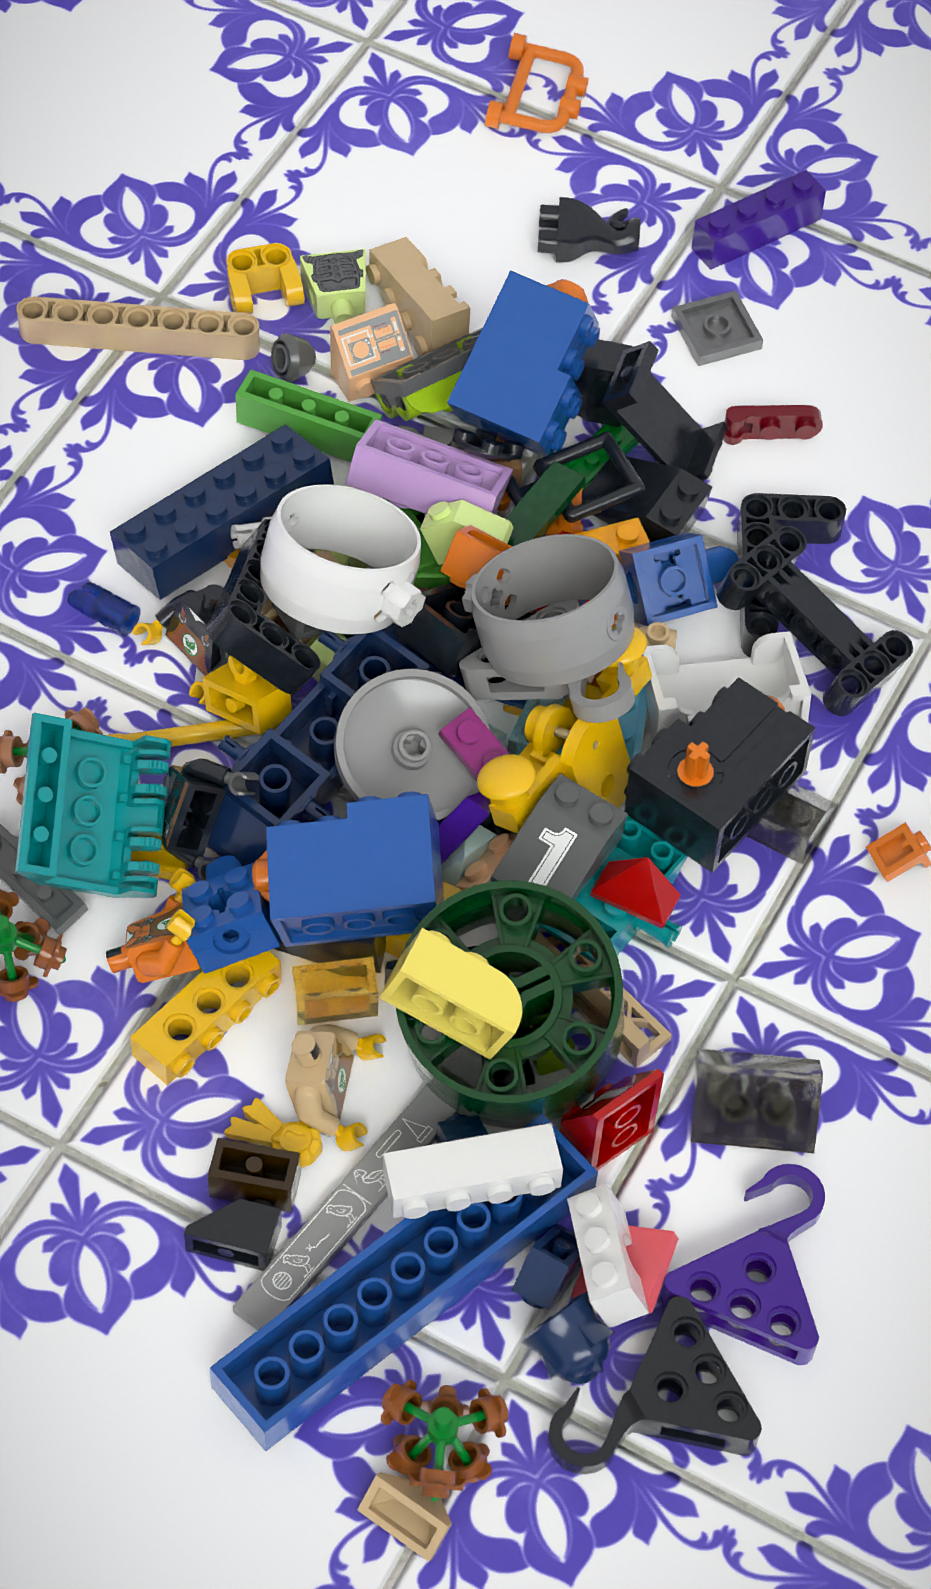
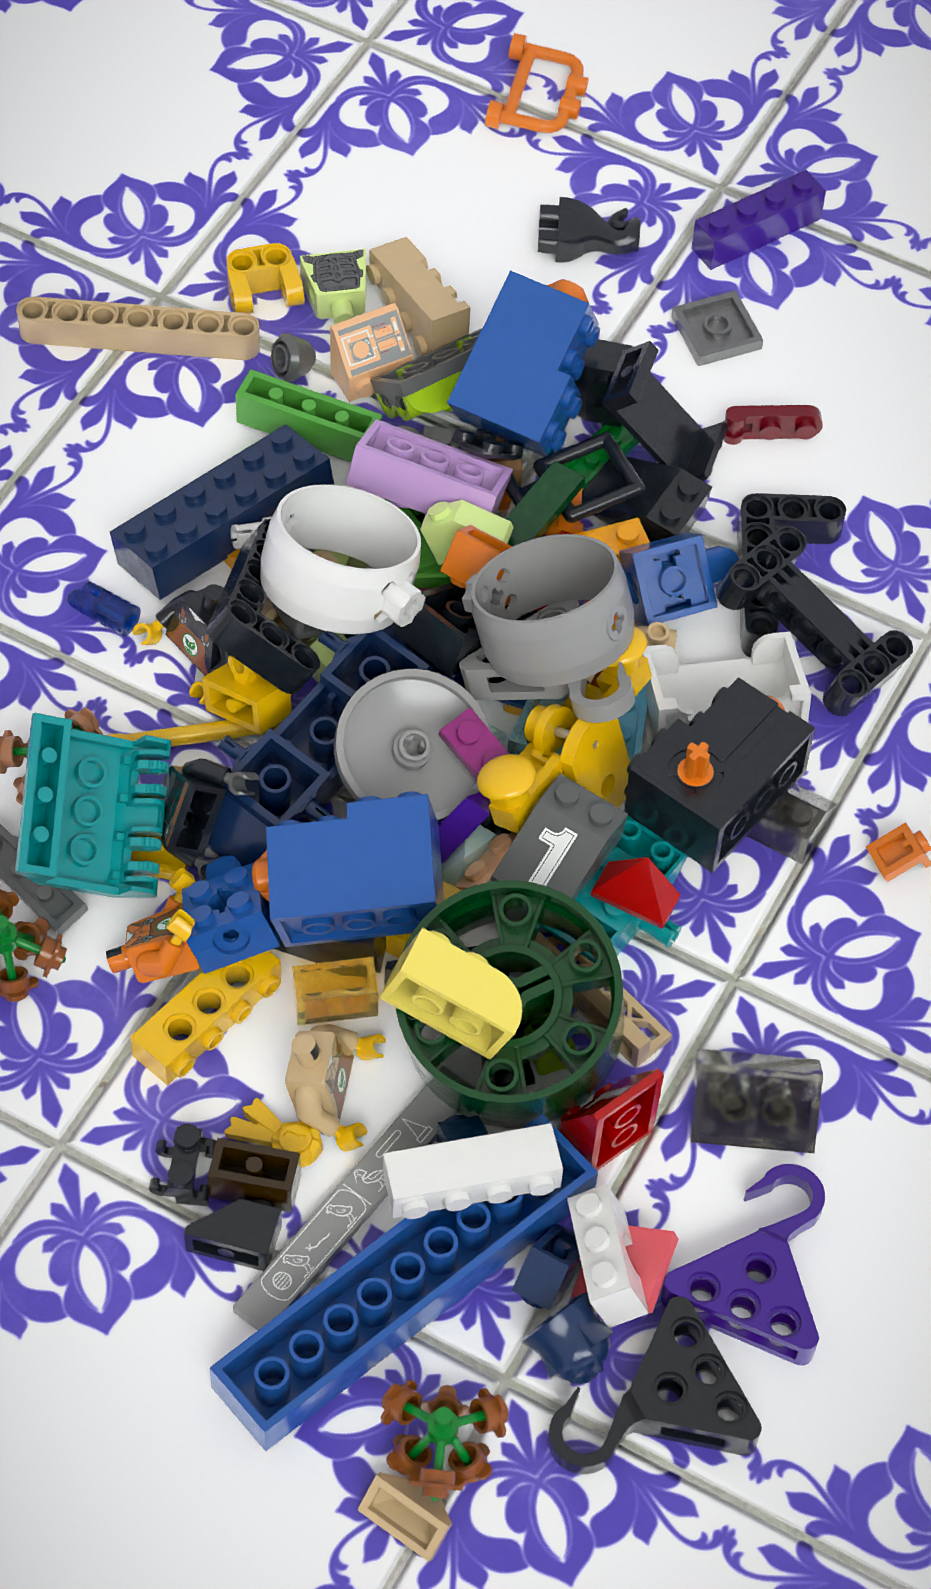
(181, 1175): none -> black piece

